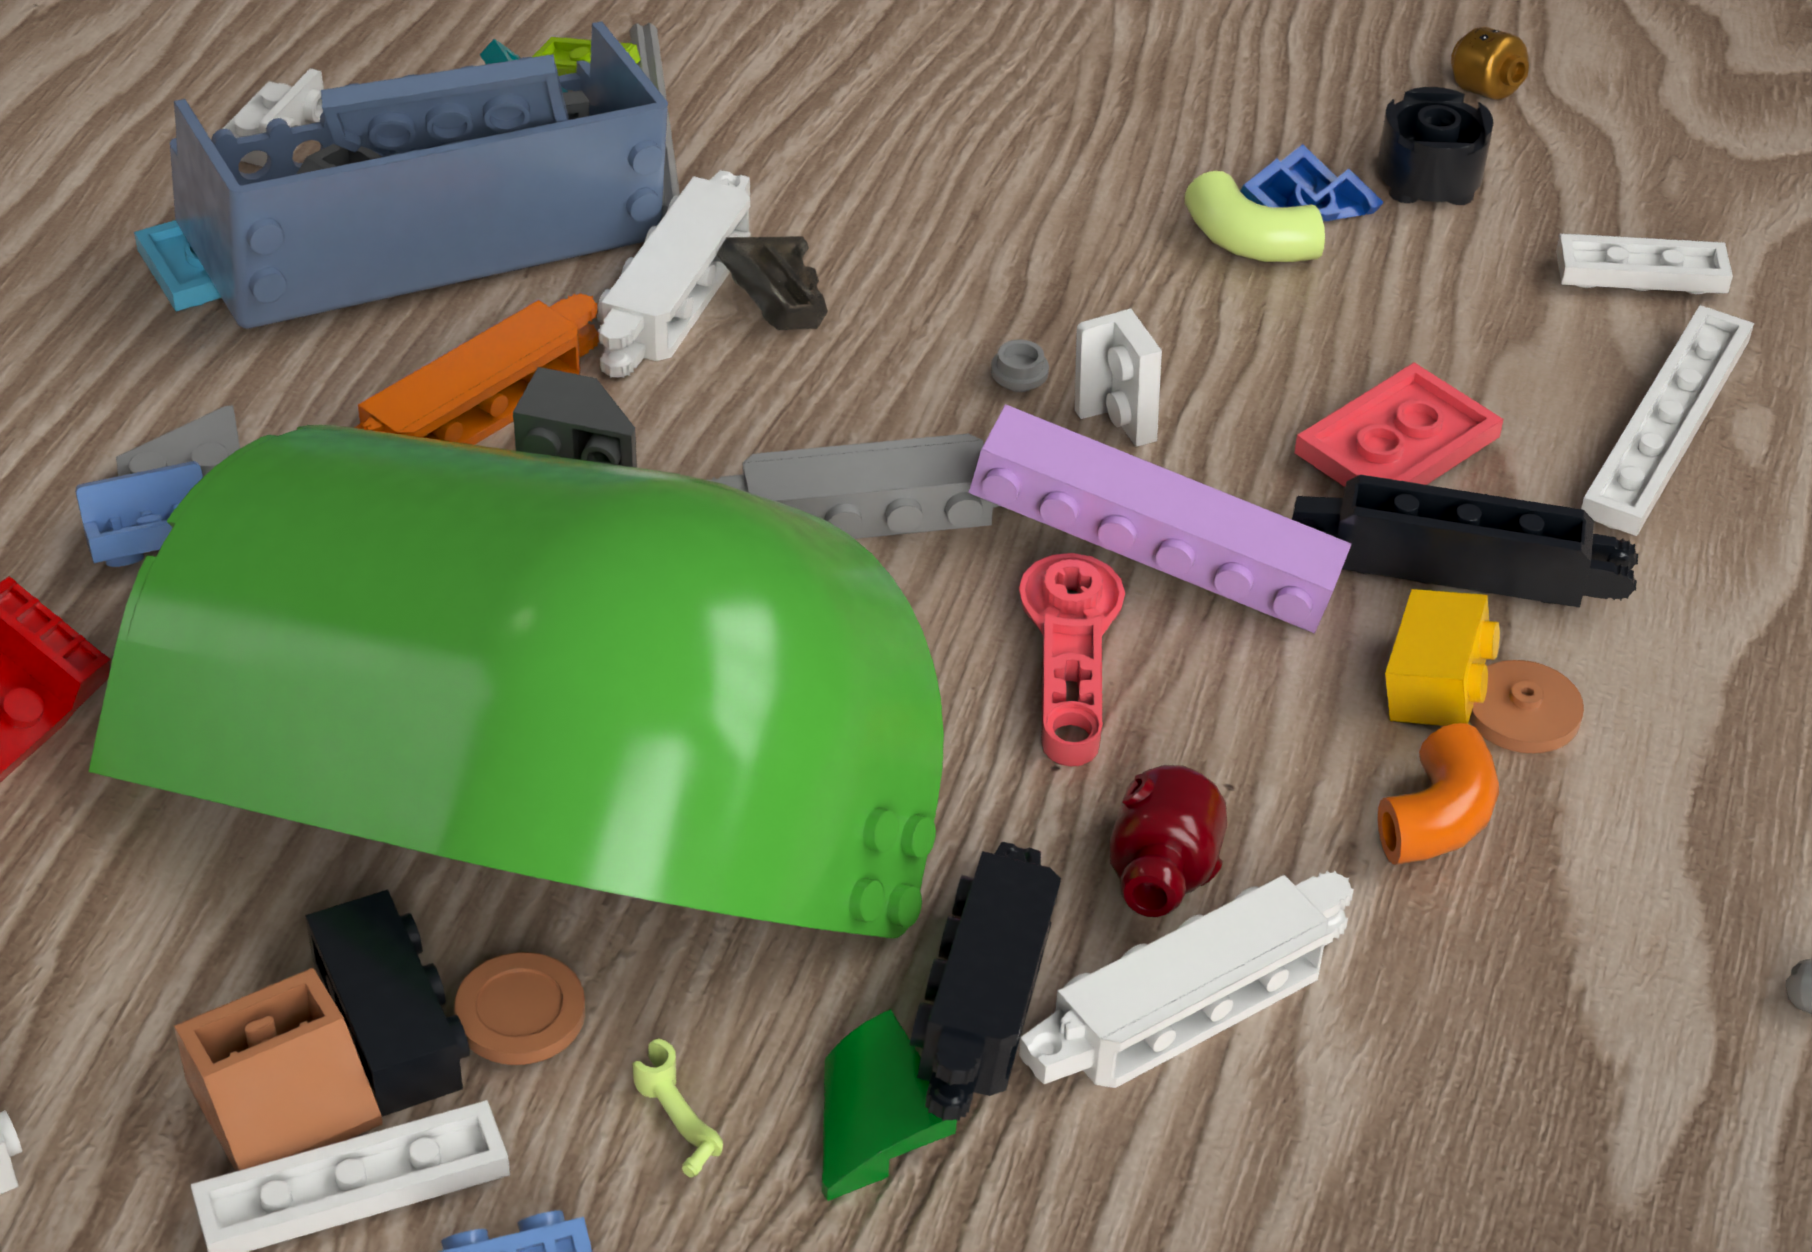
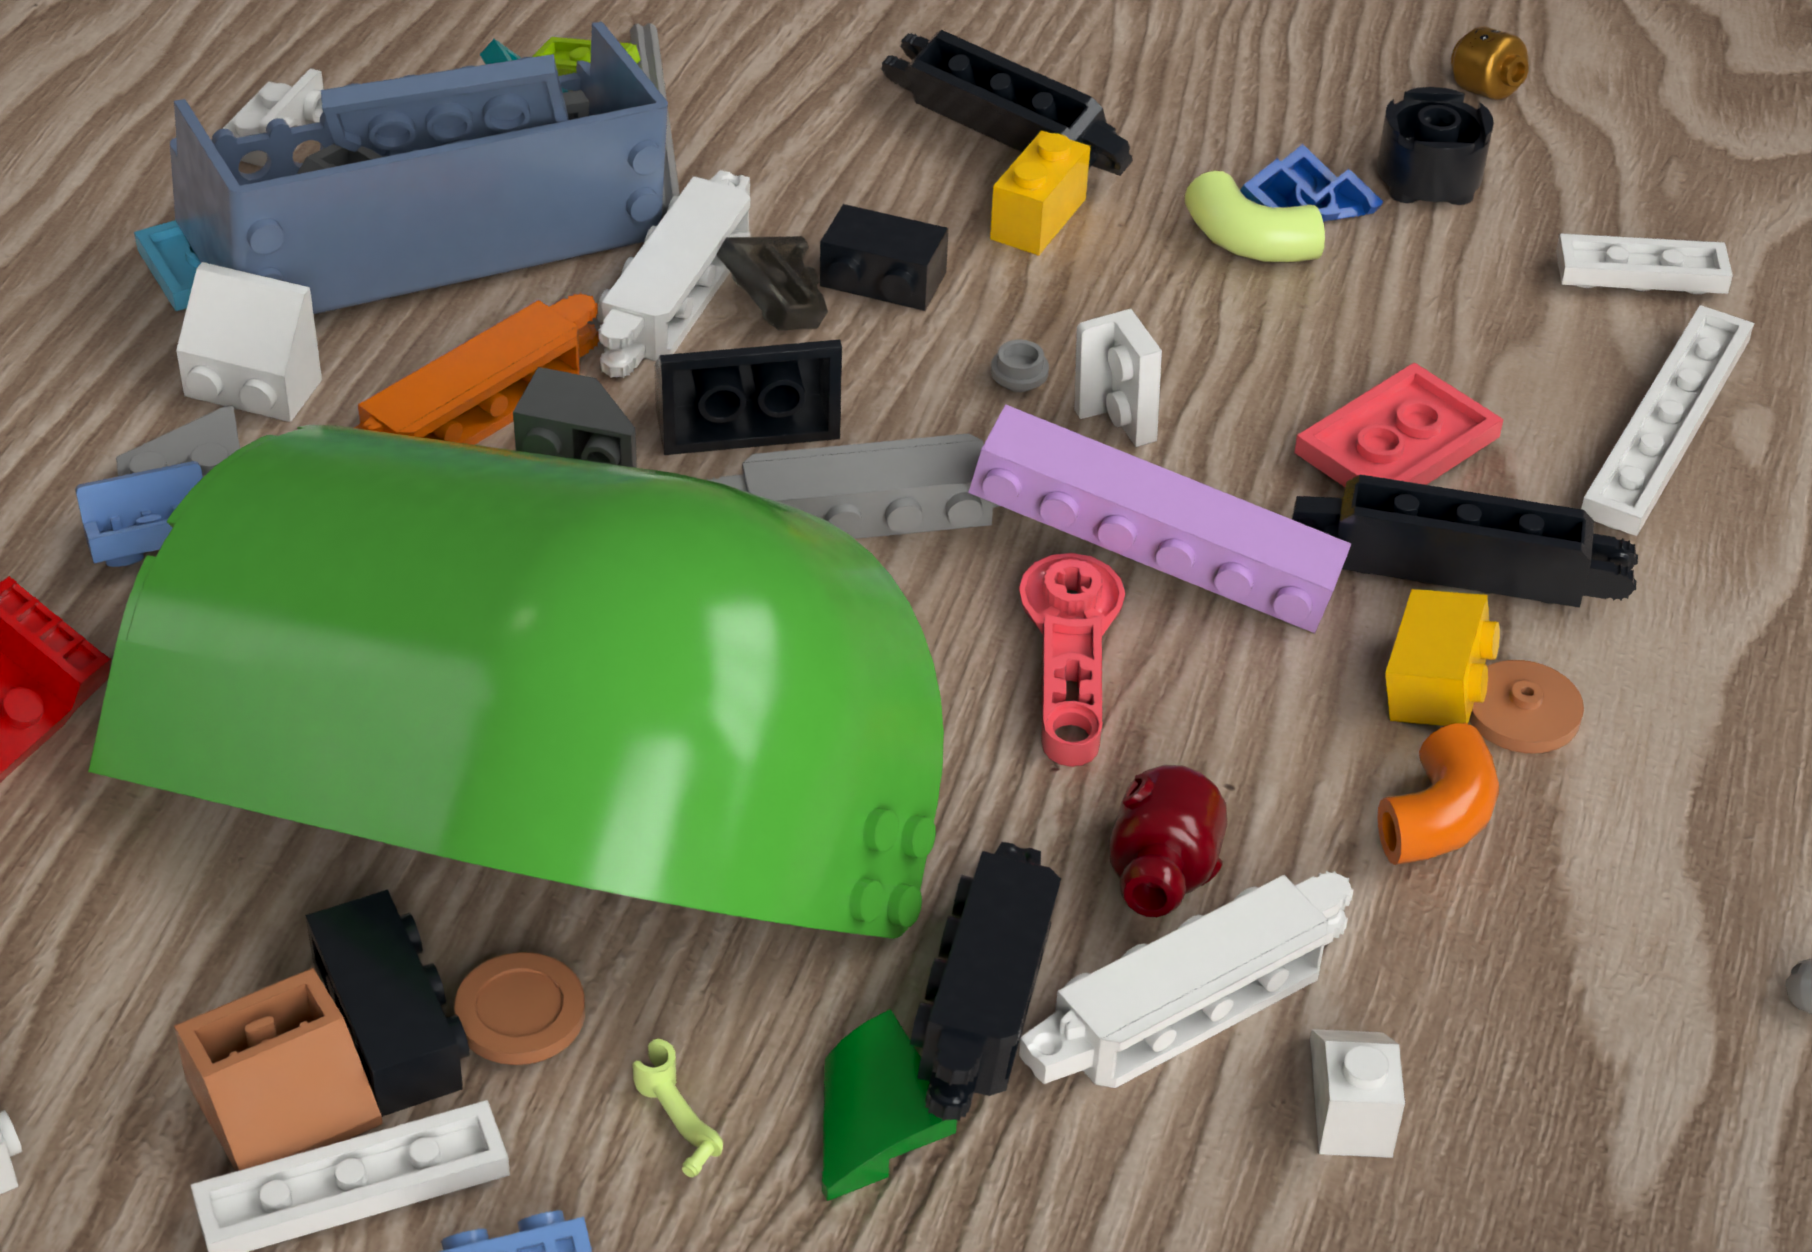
(249, 343): none -> white slope
(749, 396): none -> black slope
(883, 257): none -> black brick
(1003, 97): none -> black hinge
(1039, 192): none -> yellow brick
(1356, 1092): none -> white slope

